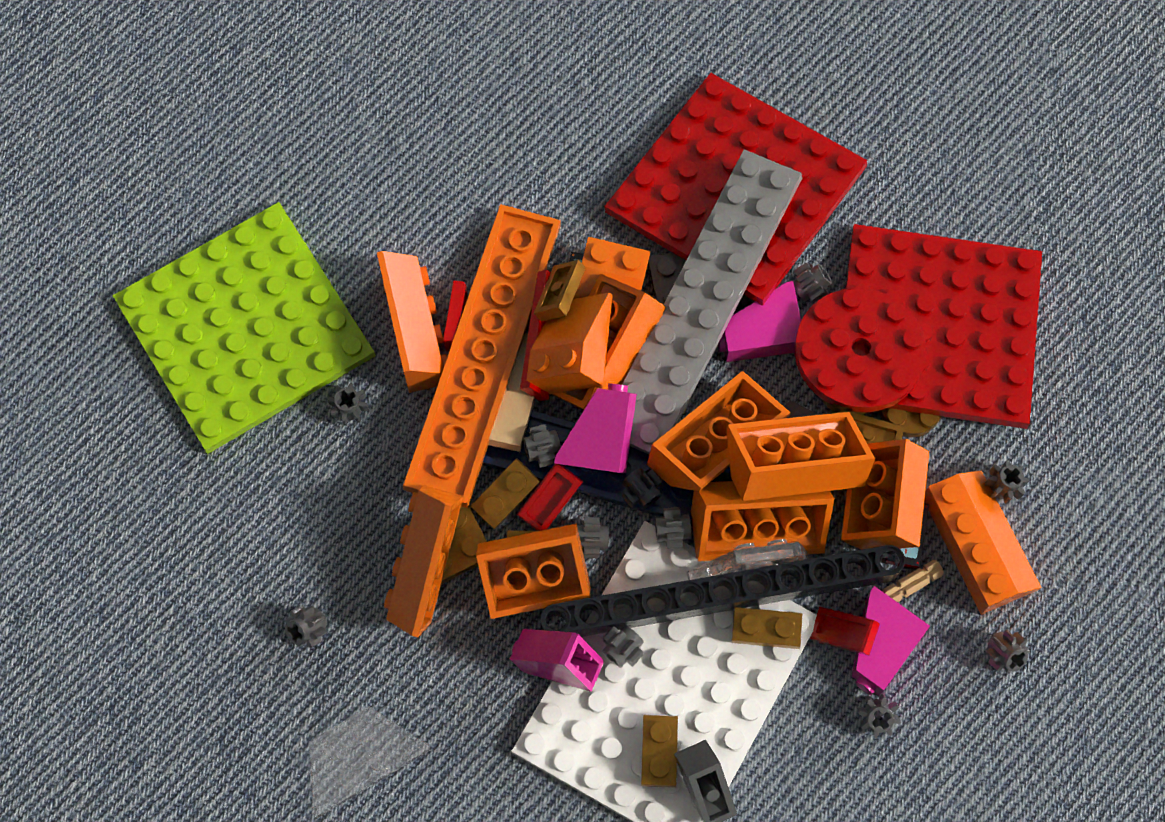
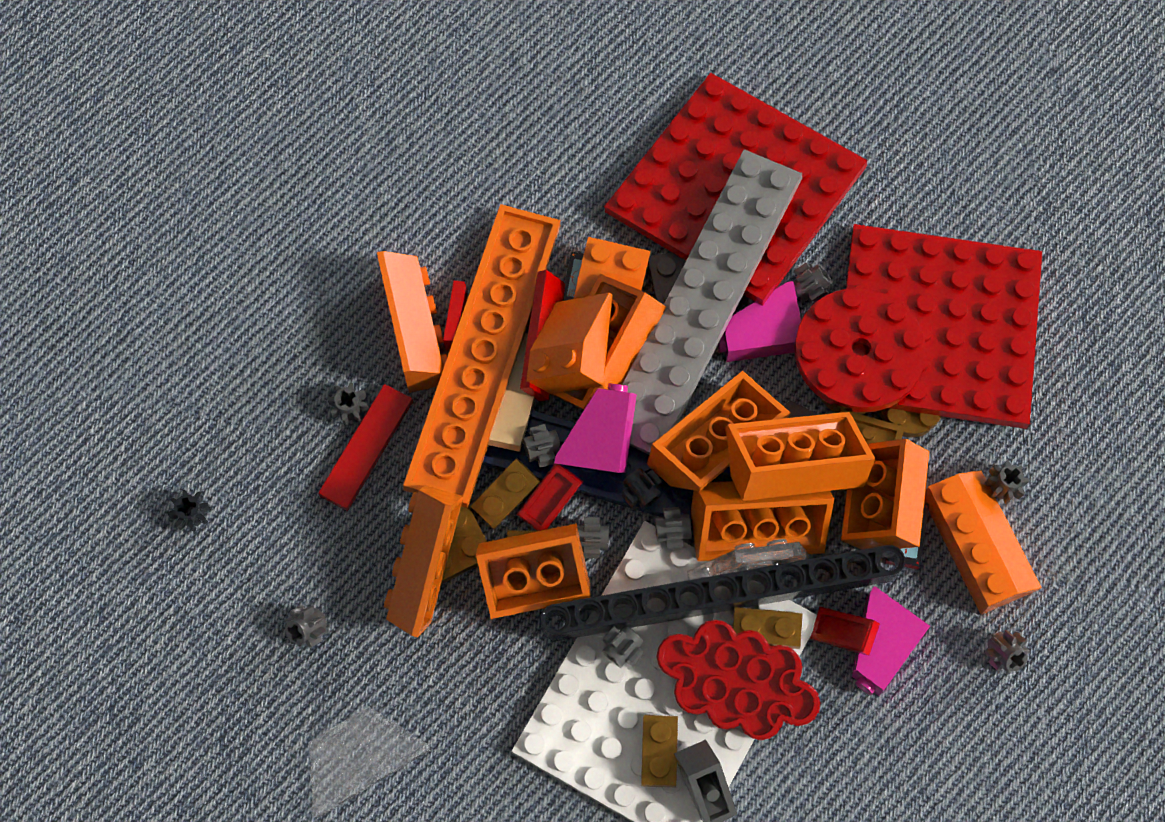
(181, 508): none -> black gear
(243, 327): lime plate -> none
(365, 447): none -> red tile
(557, 657): dark pink slope -> none
(559, 290): pearl gold plate -> none
(738, 679): none -> red plate
(871, 721): flat silver gear -> none
(914, 581): tan axle -> none

